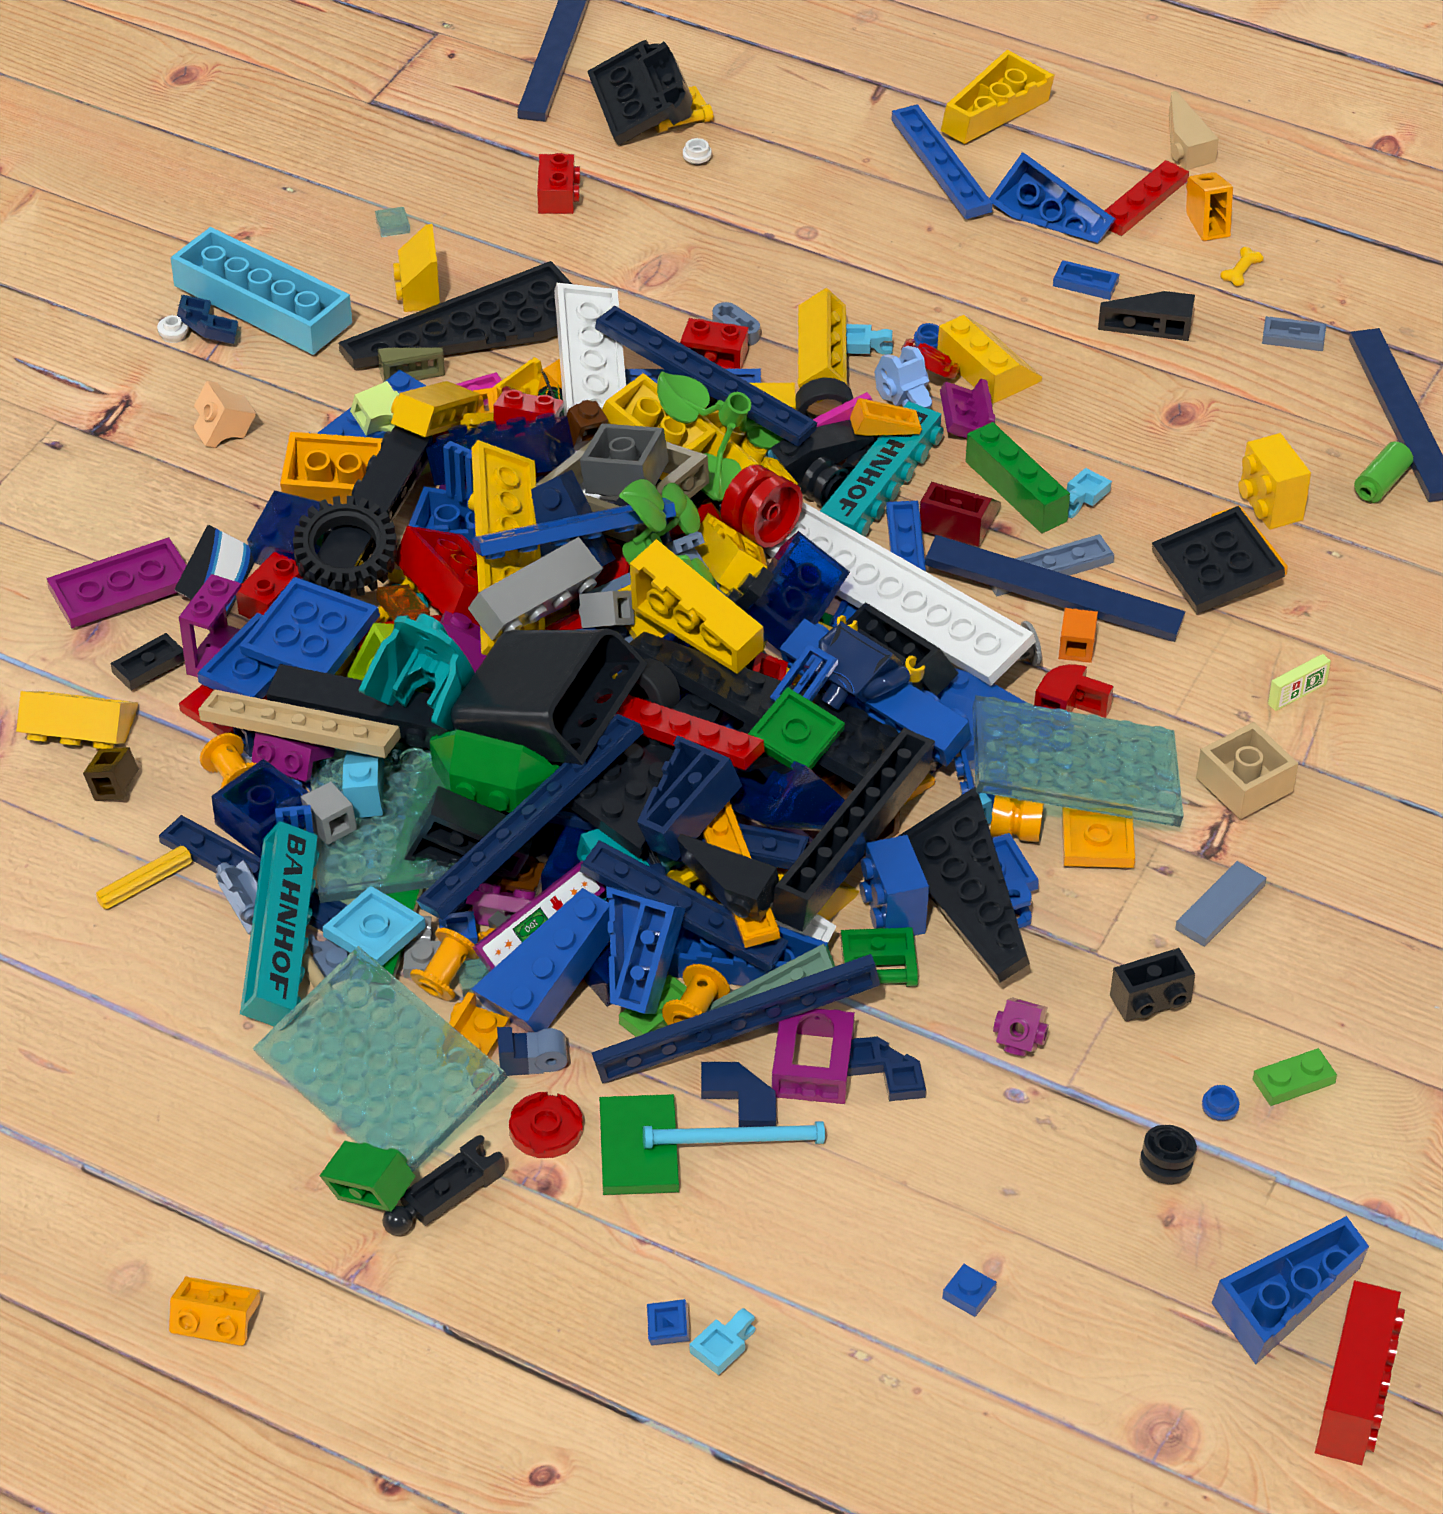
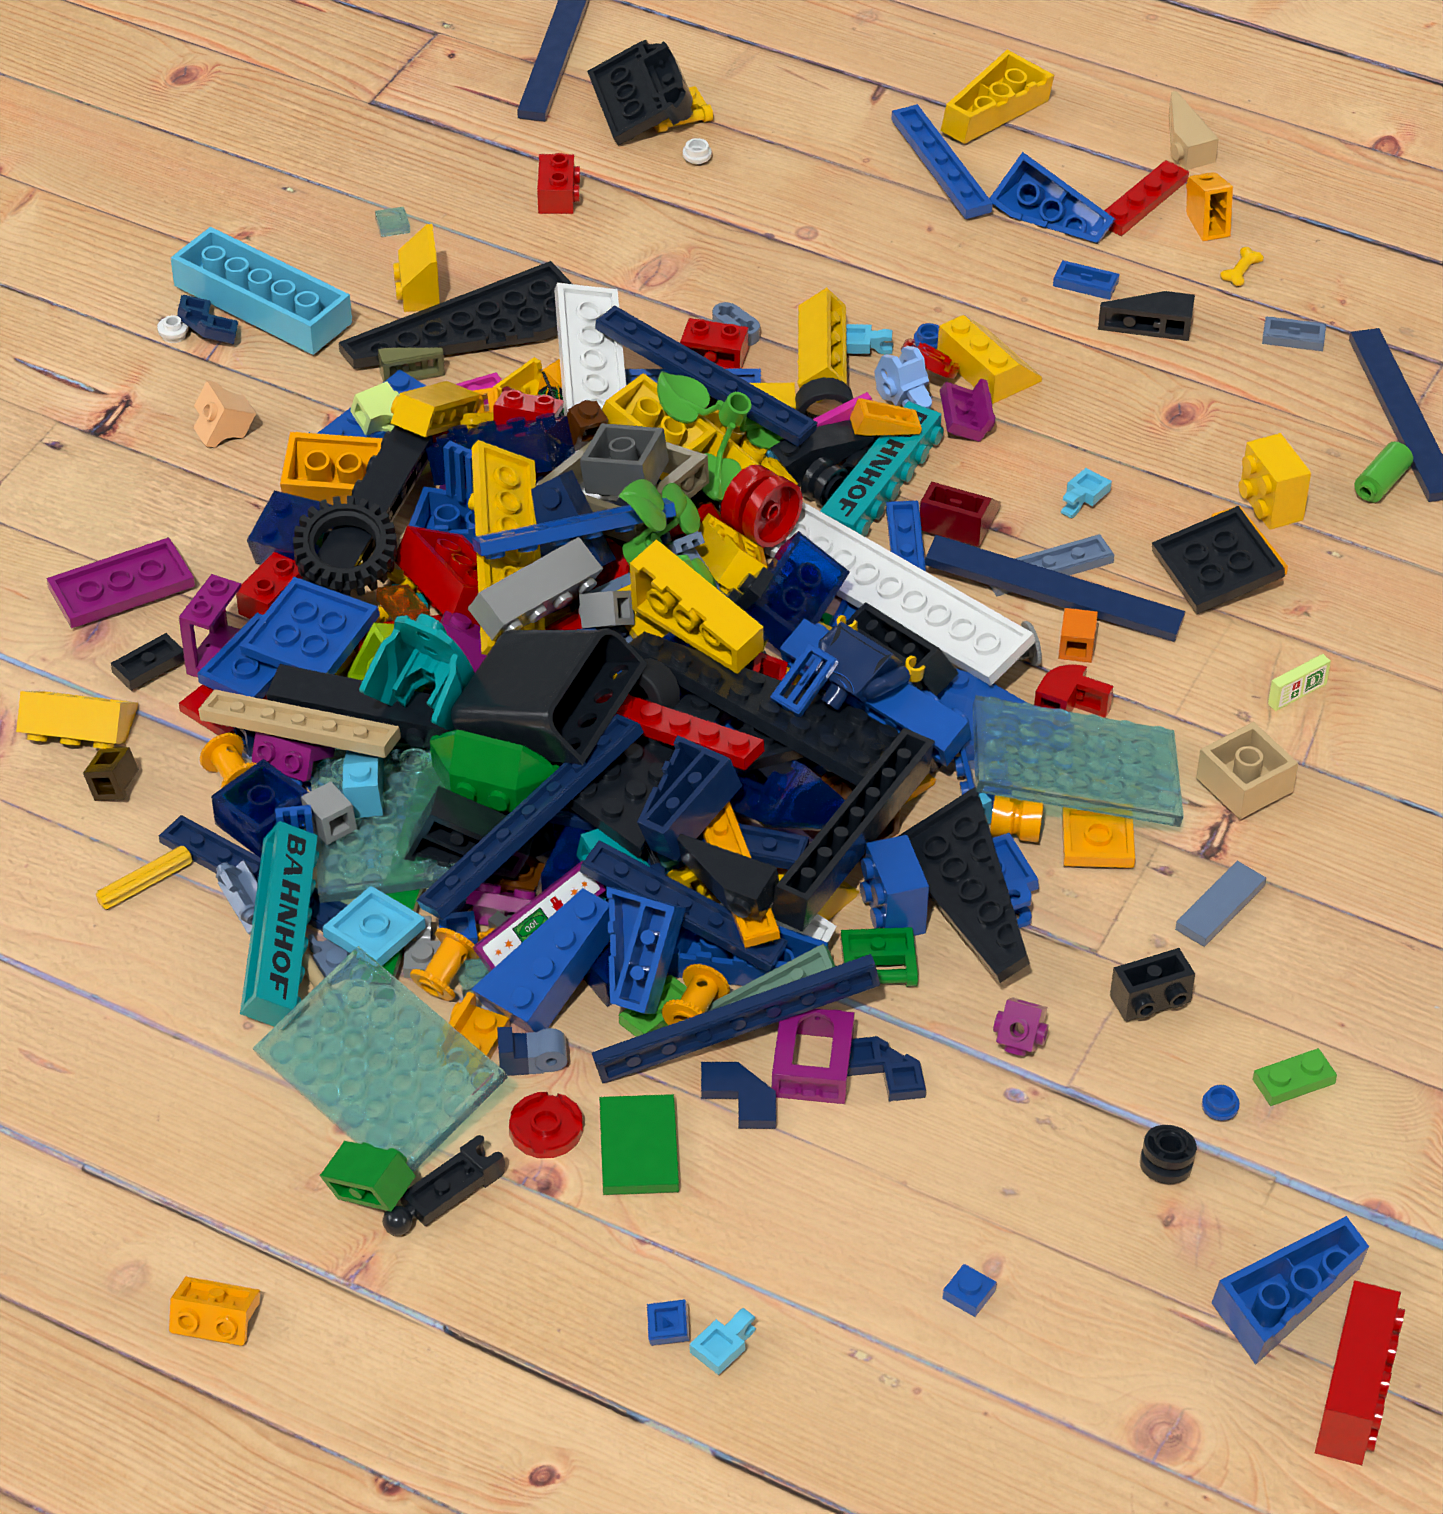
(217, 555): sticker -> none
(733, 1134): medium azure bar -> none
(797, 730): green tile -> none
(1017, 477): green brick -> none

